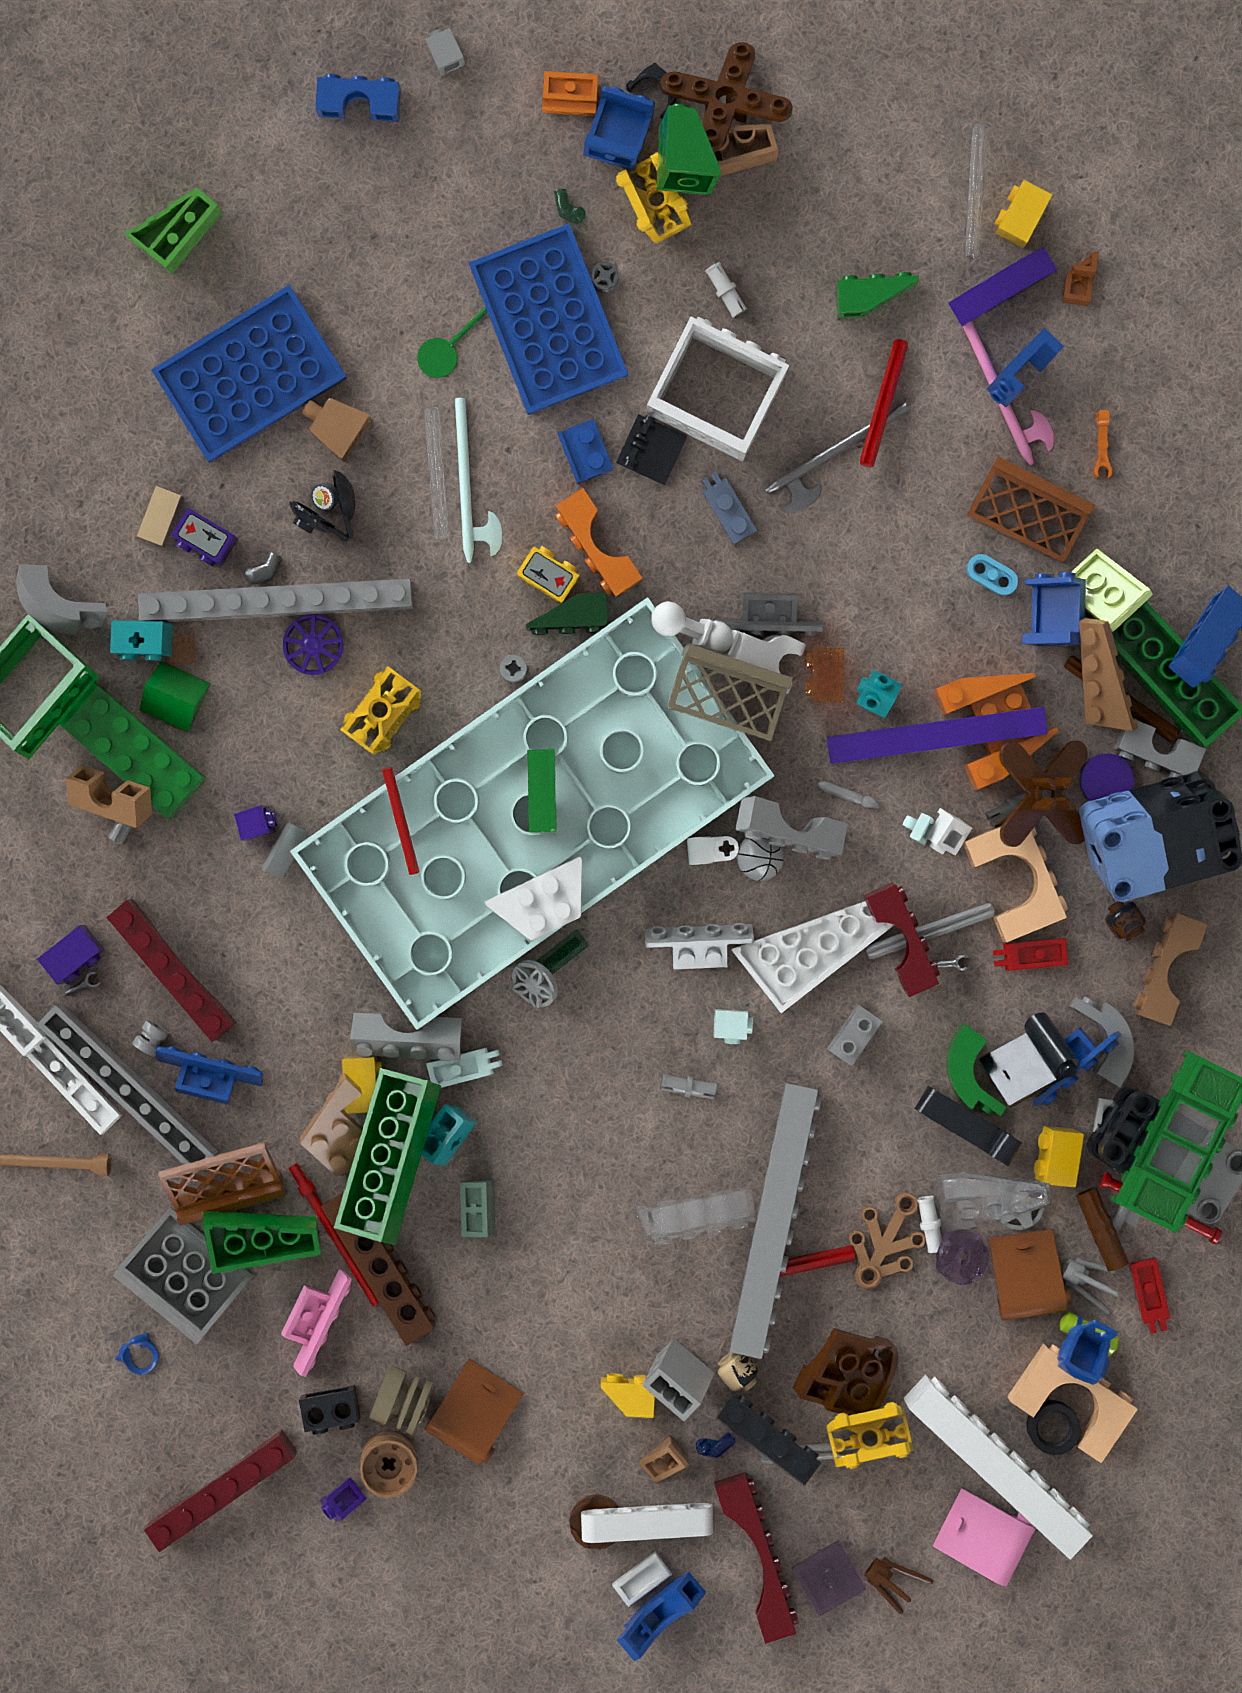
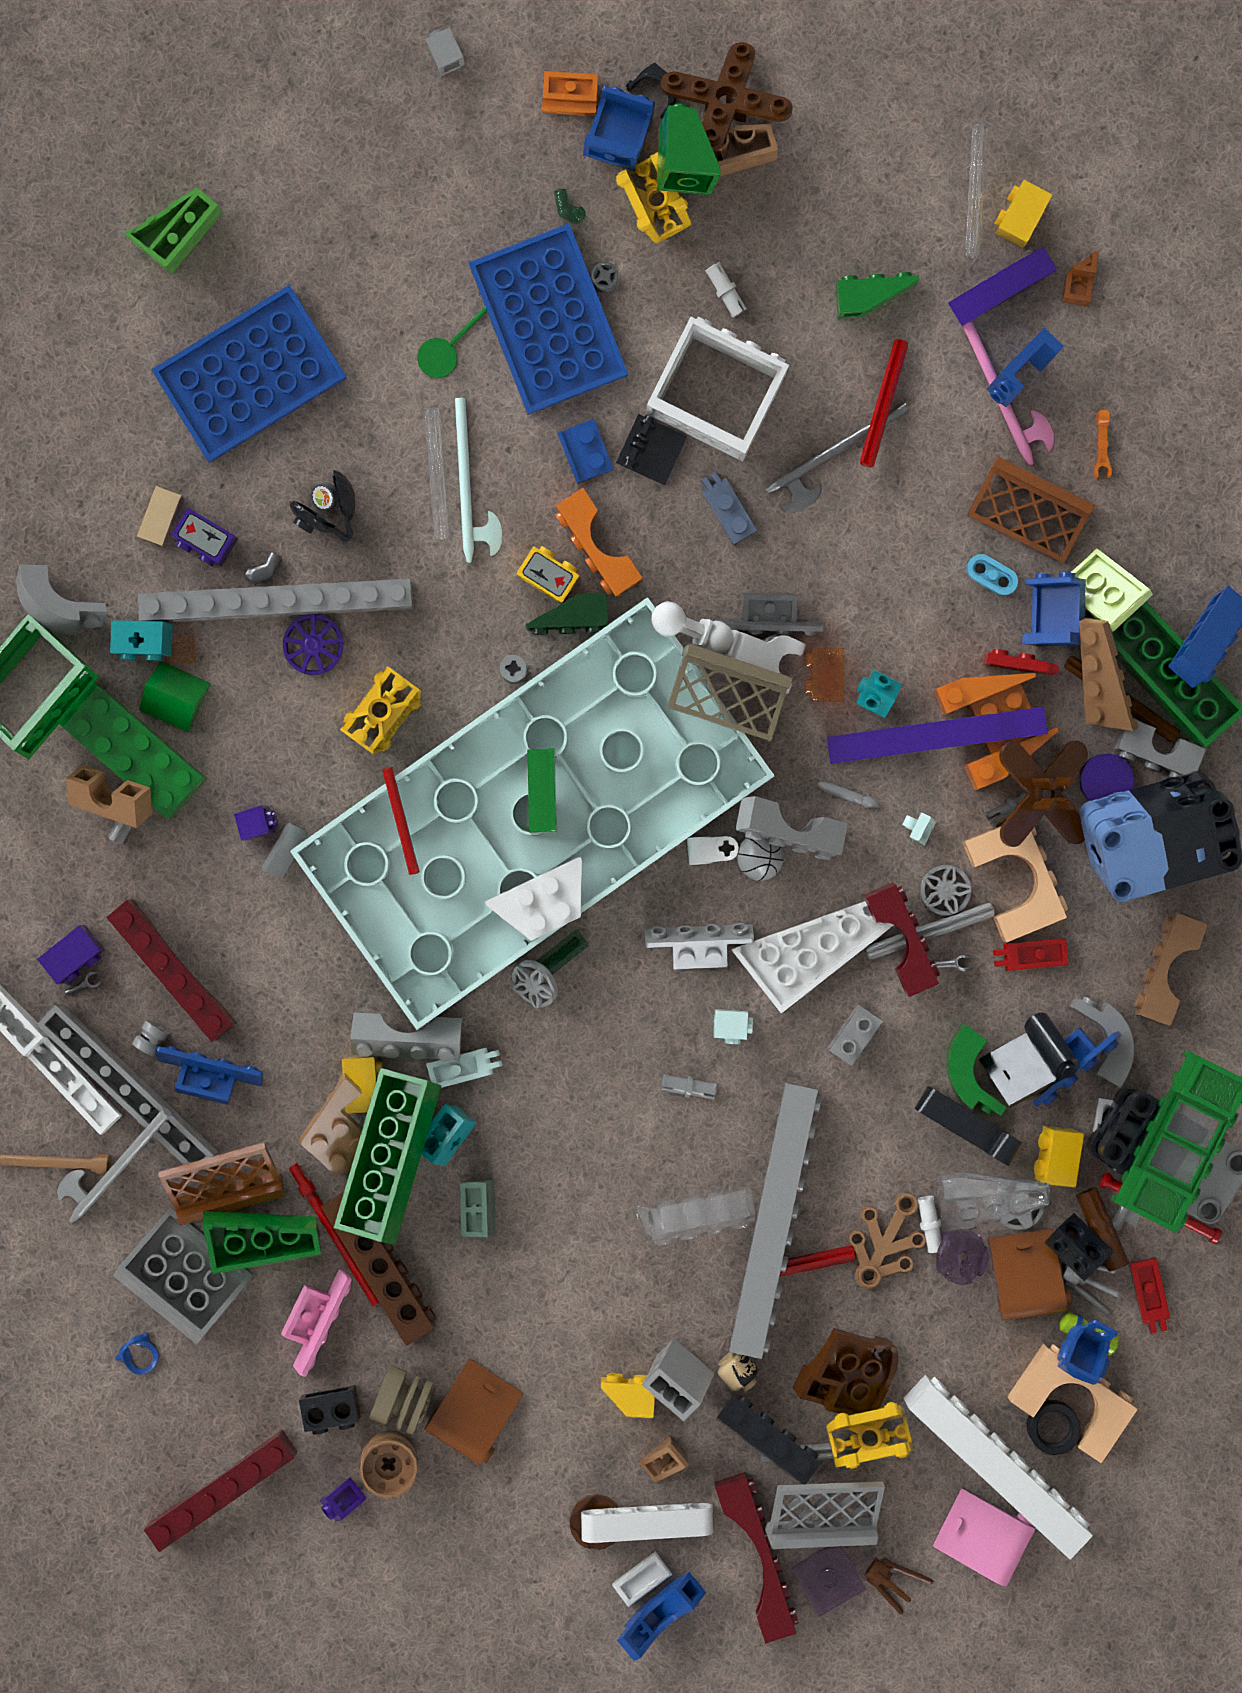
(71, 1184): none -> light grey piece
(335, 93): blue arch -> none
(337, 425): medium nougat torso -> none
(715, 1448): clear blue arm -> none
(825, 1530): none -> light grey fence
(945, 890): none -> light grey wheel
(948, 833): white brick -> none
(1025, 662): none -> red hinge
(1079, 1247): none -> black brick
(1125, 920): head -> none

